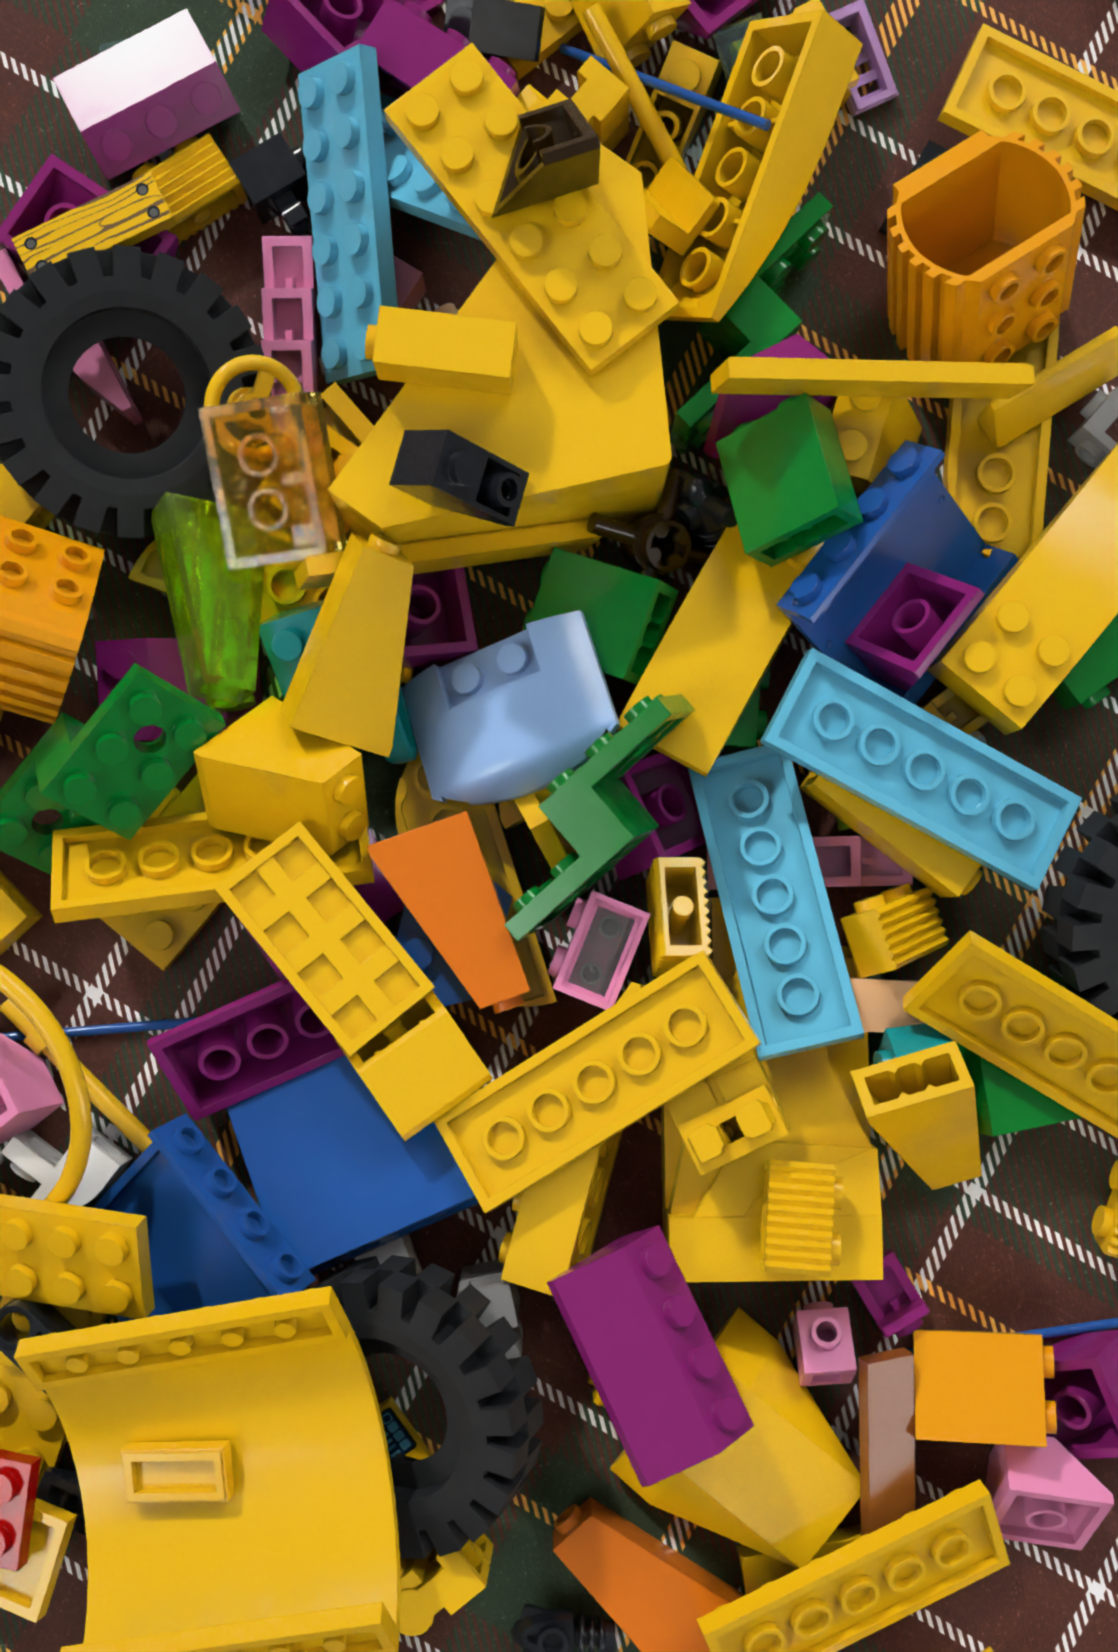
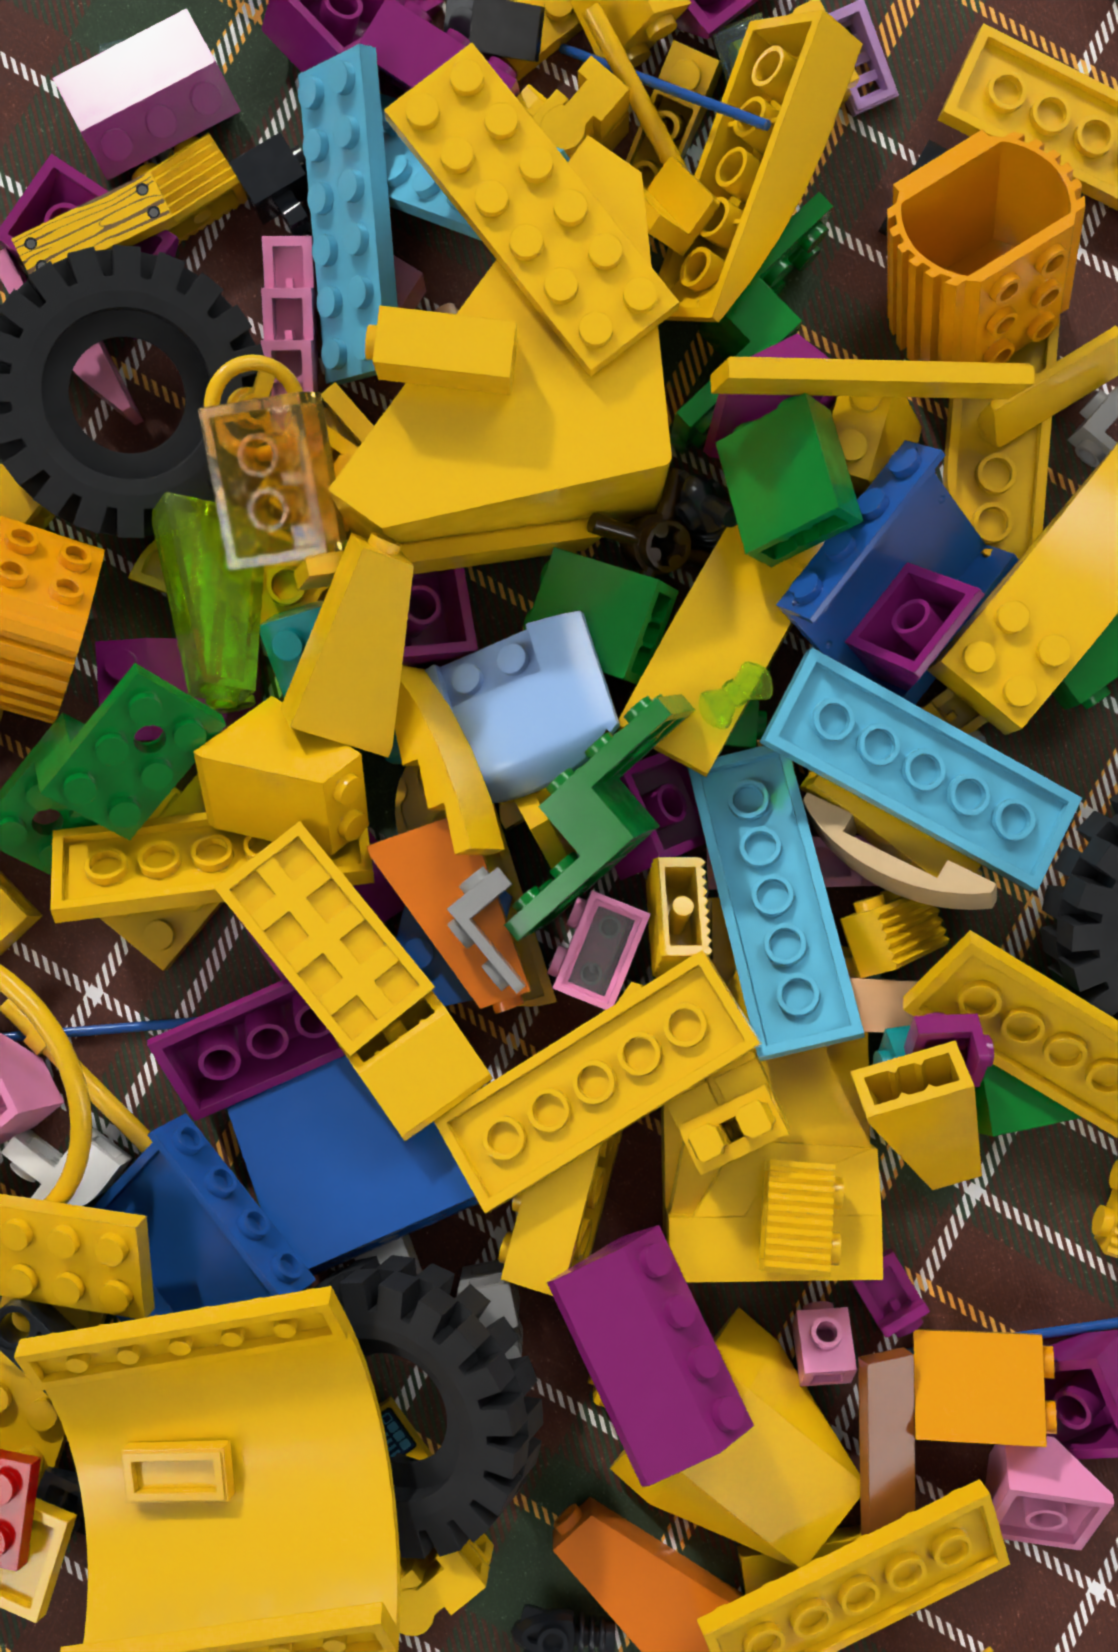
(449, 771): none -> yellow slope
(458, 476): black slope -> none
(479, 892): none -> light grey bracket
(550, 158): dark brown slope -> none
(750, 683): none -> clear neon green piece
(952, 889): none -> tan slope
(965, 1029): none -> magenta bracket

